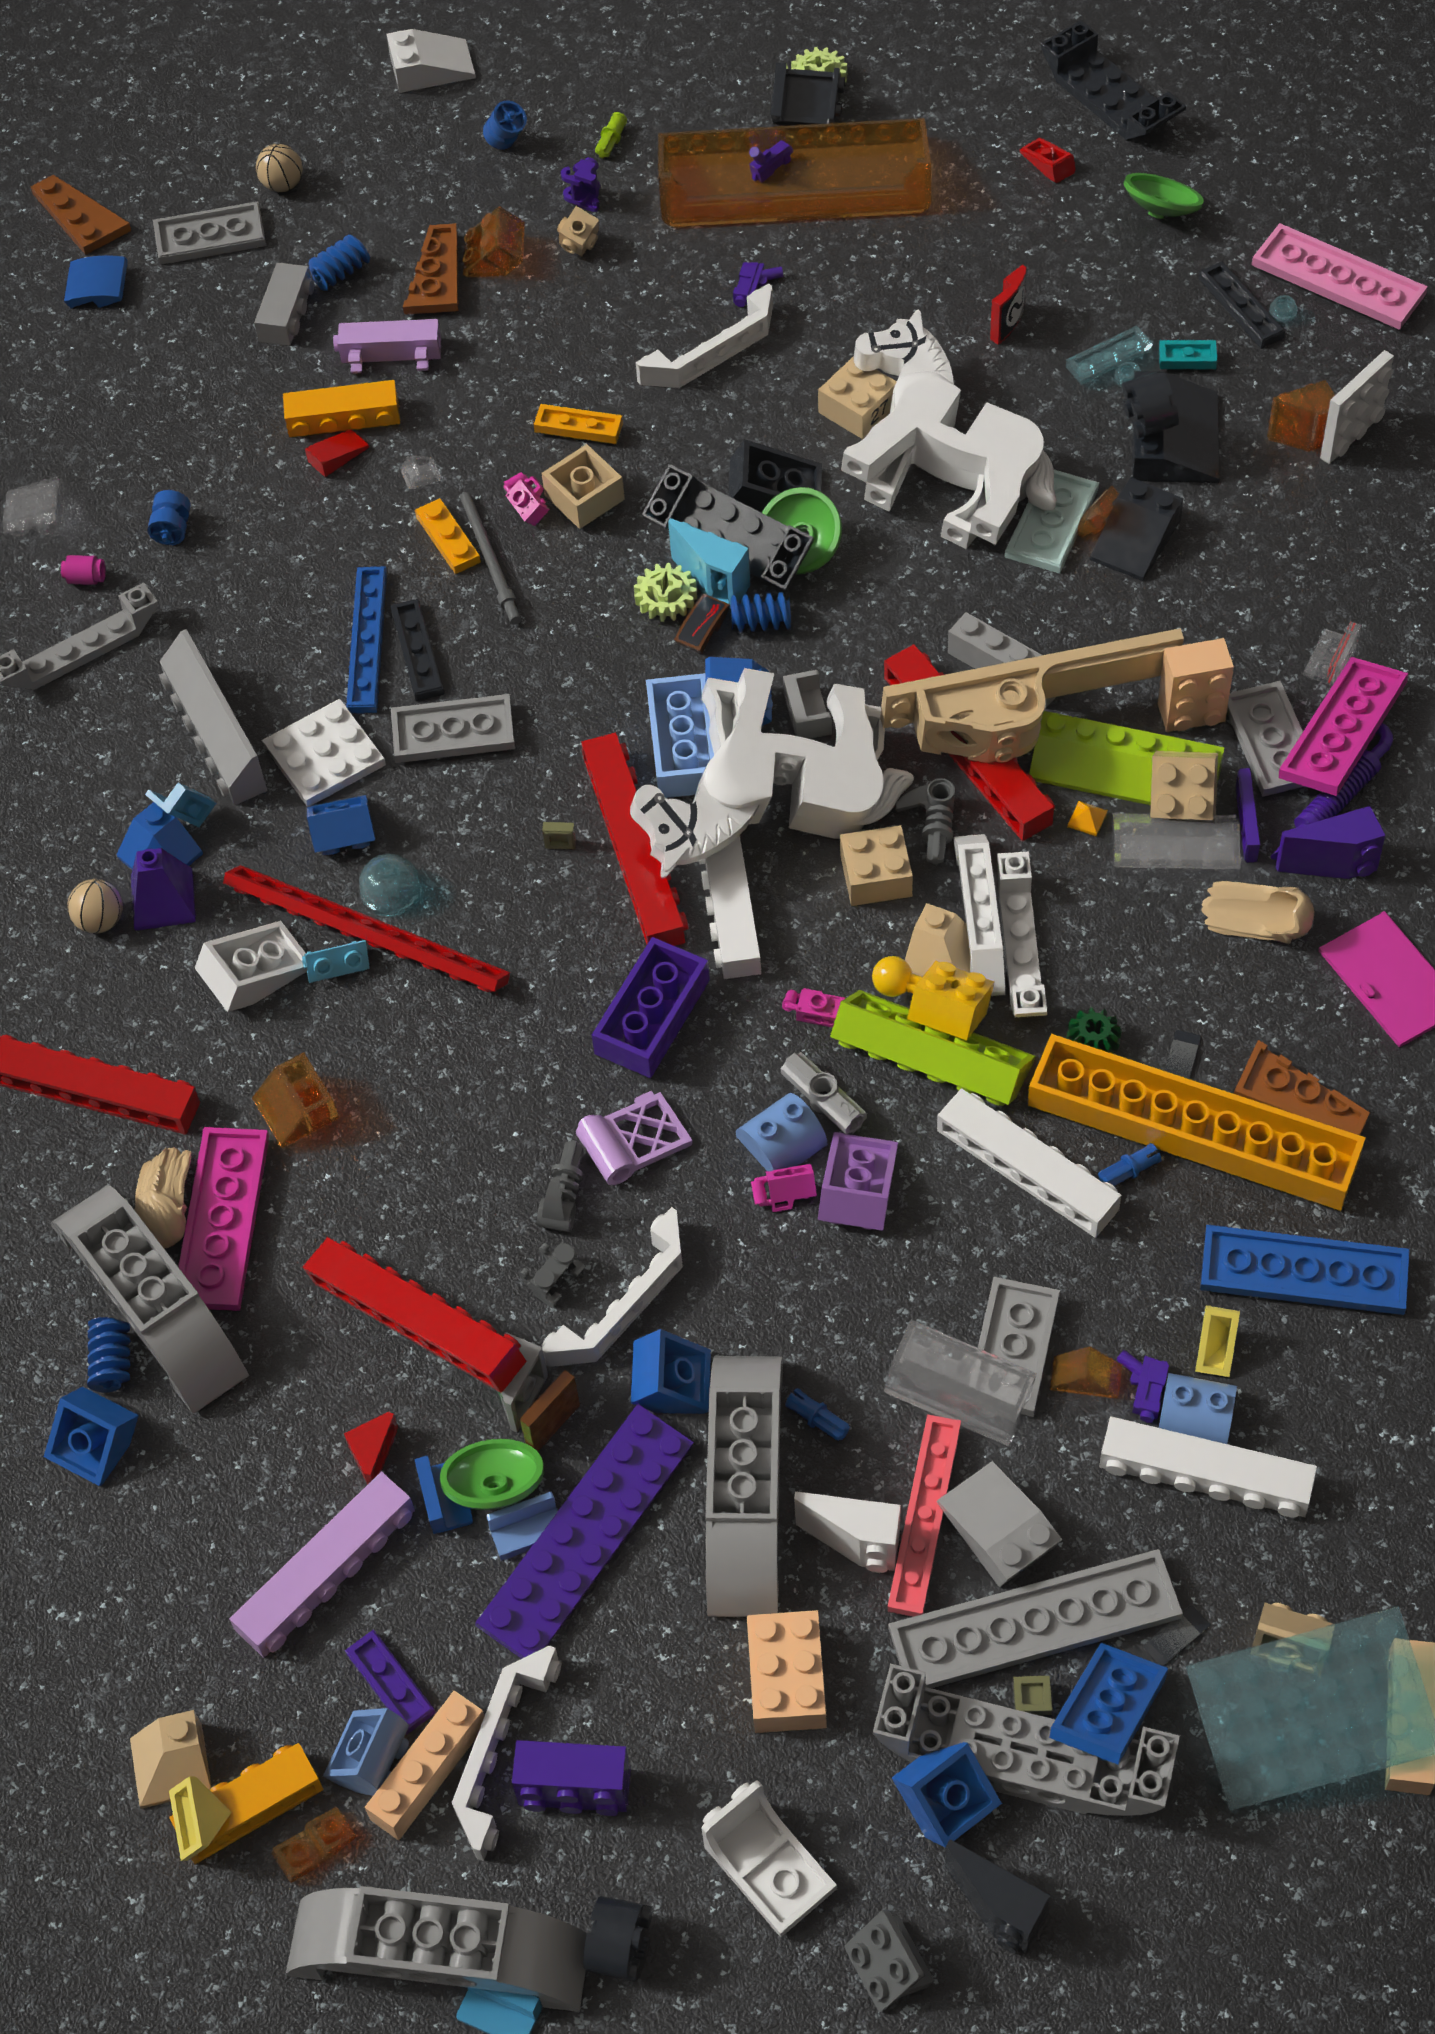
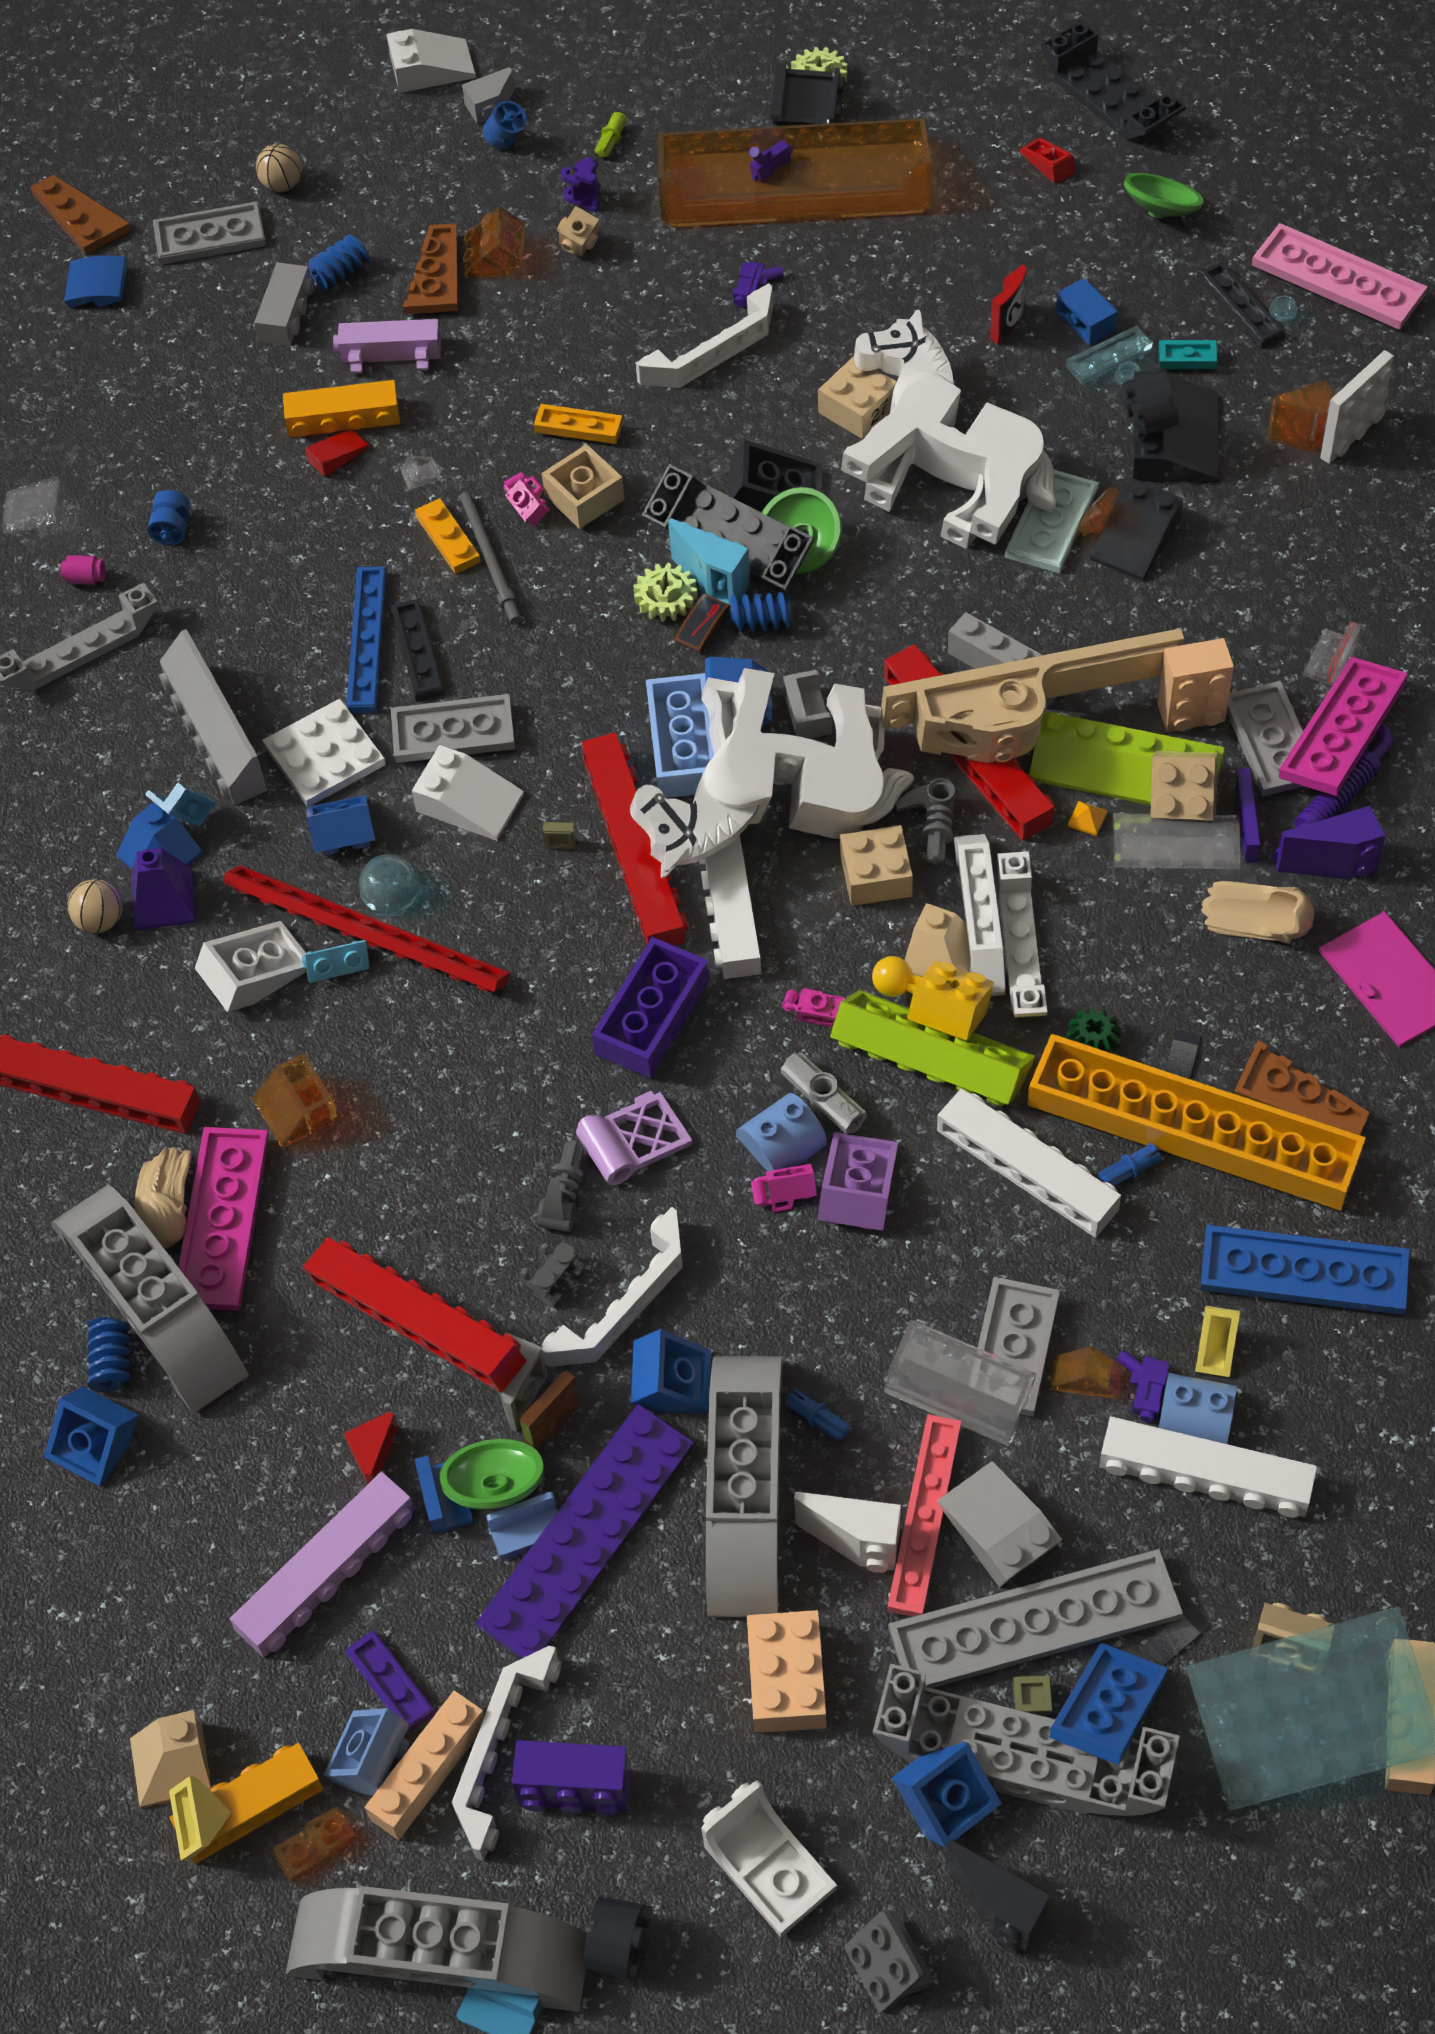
(465, 794): none -> white slope
(486, 92): none -> light grey slope
(1086, 311): none -> blue brick

